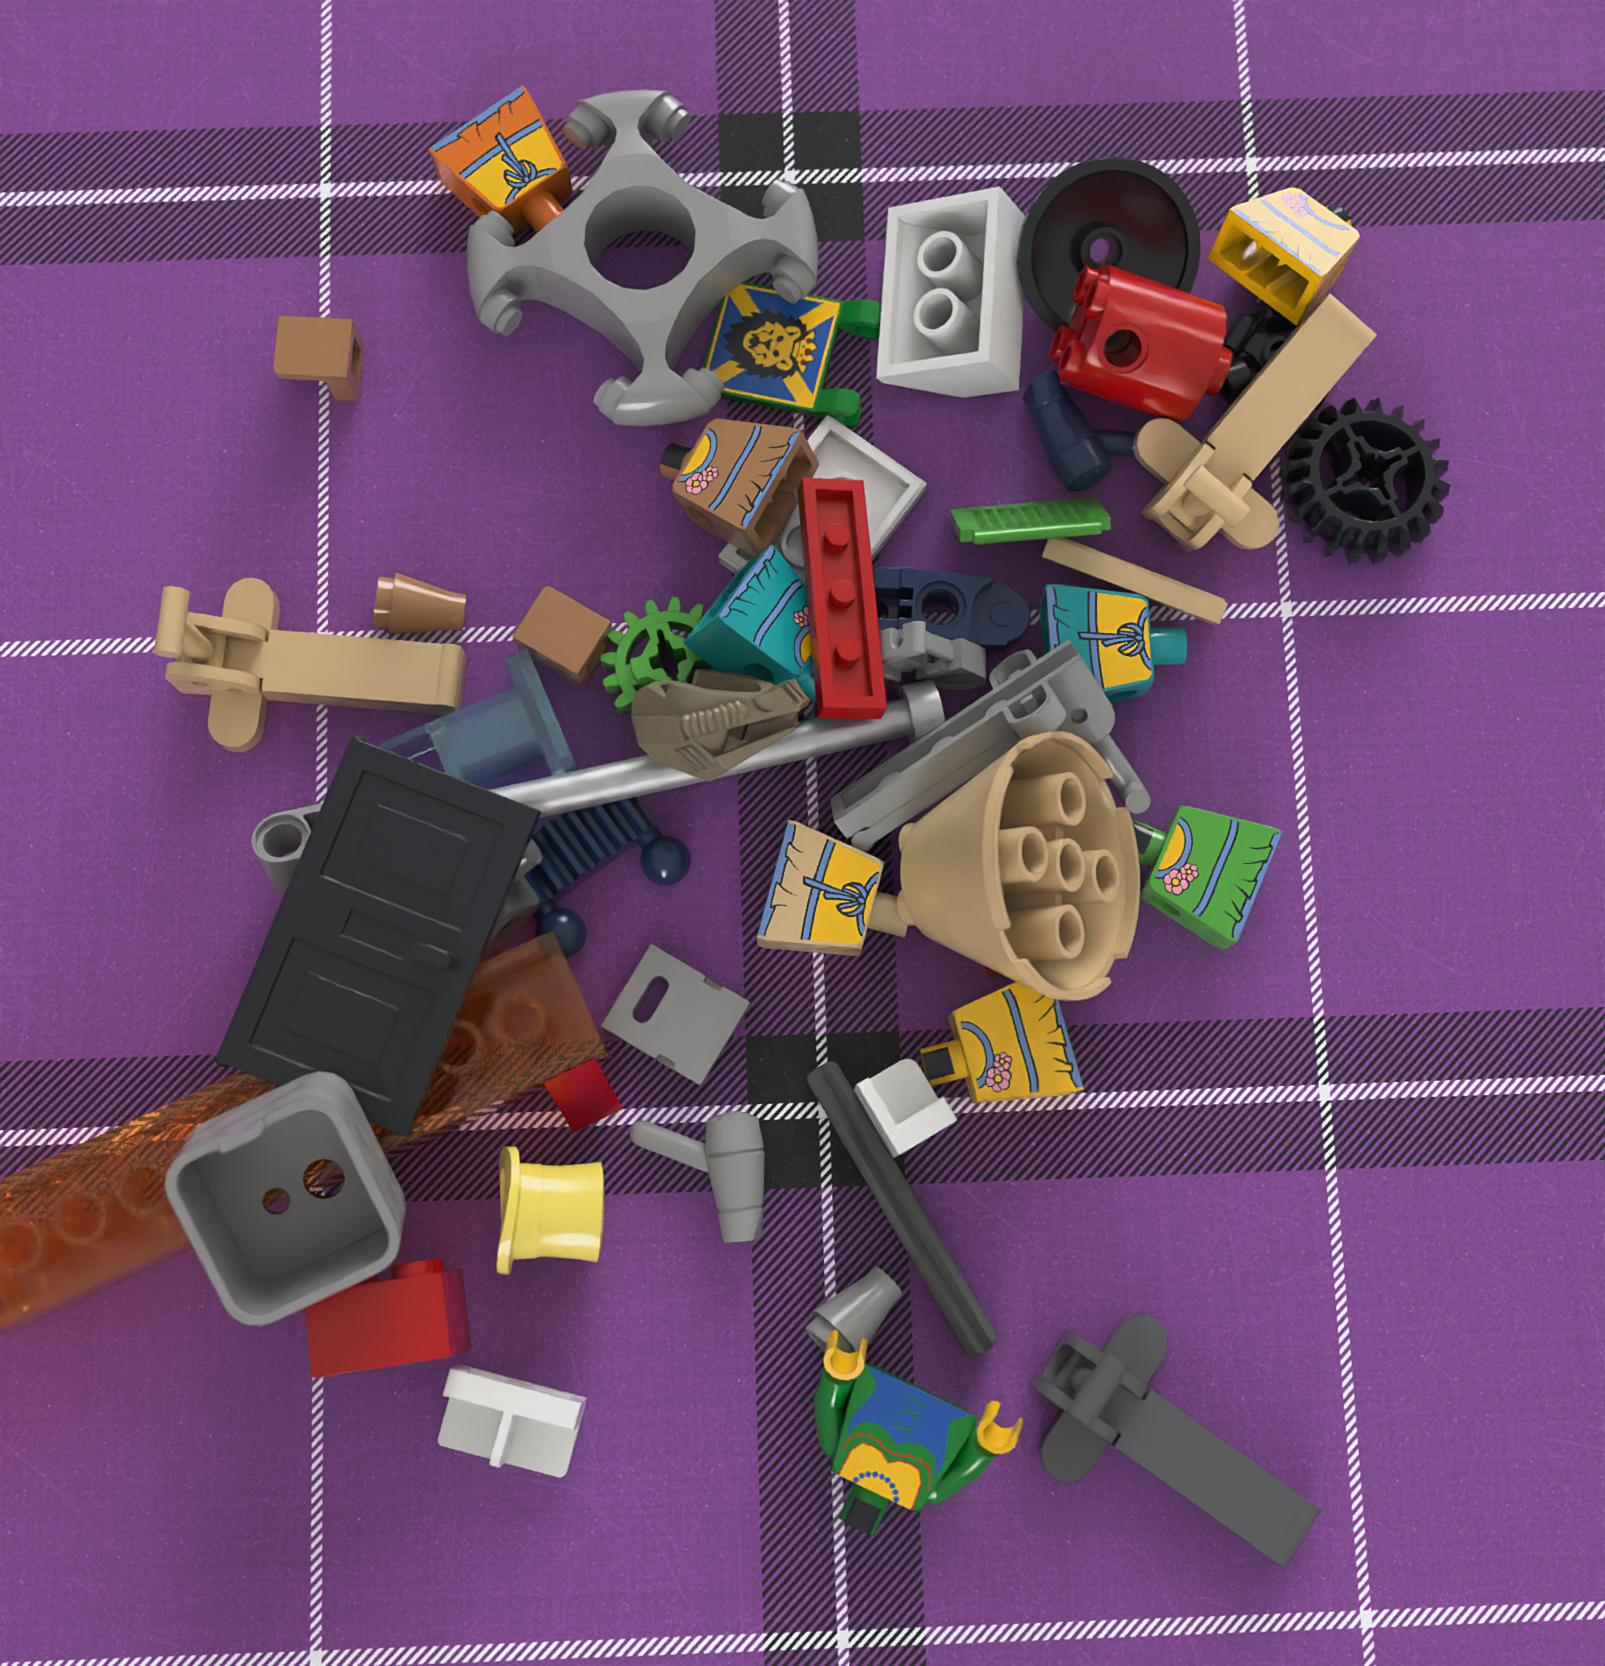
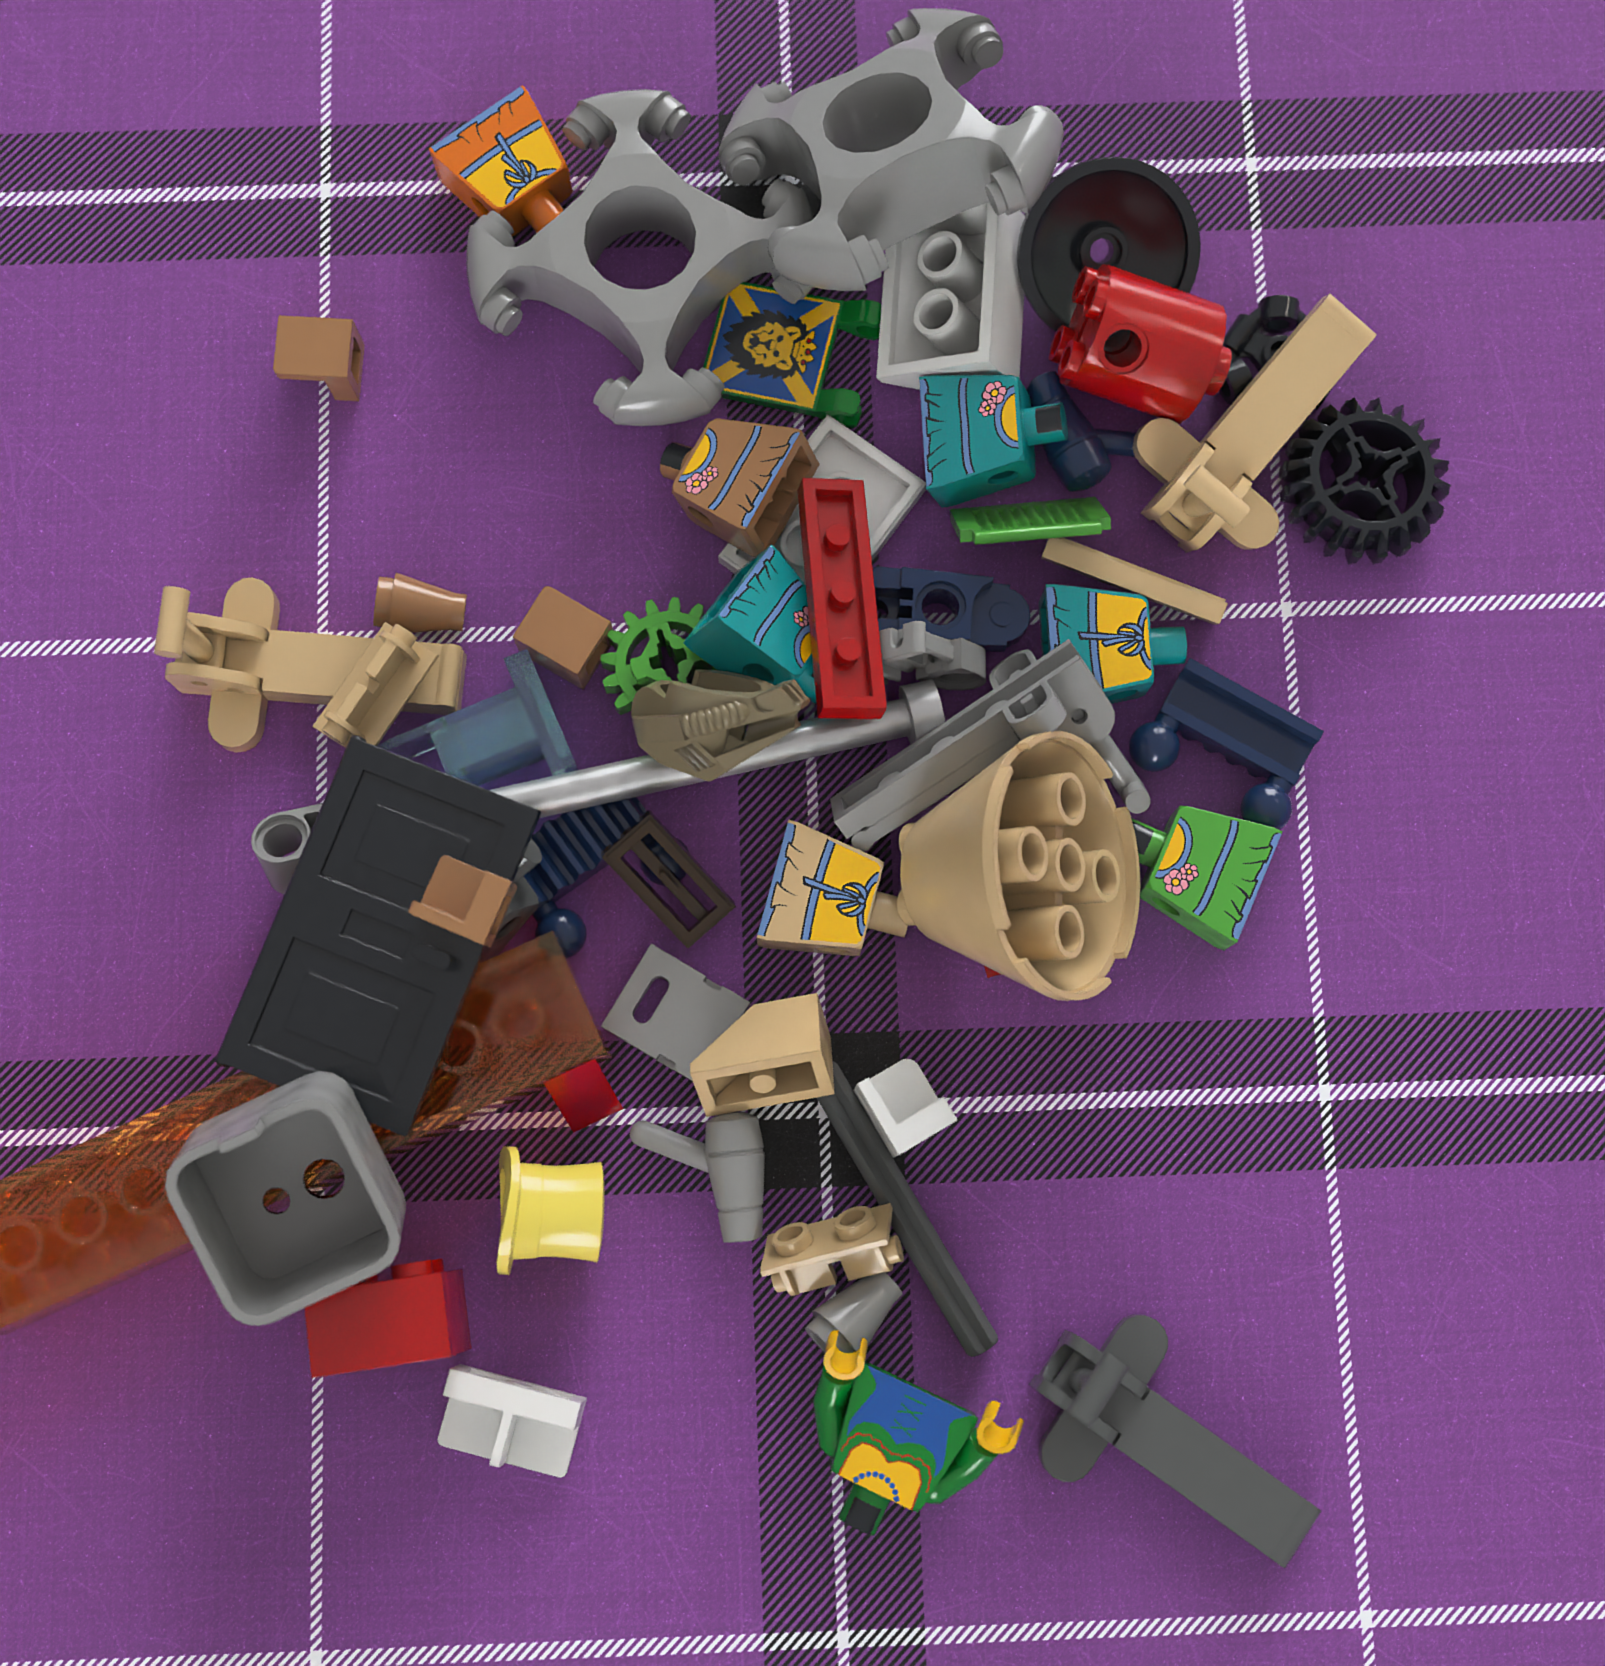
(377, 687): none -> tan hinge
(465, 900): none -> medium nougat panel
(632, 839): none -> dark brown tile
(767, 1058): none -> tan slope
(803, 1253): none -> tan hinge
(890, 149): none -> light grey piece
(982, 434): none -> teal torso
(1006, 1048): yellow torso -> none
(1237, 726): none -> dark blue gear
(1285, 249): yellow torso -> none

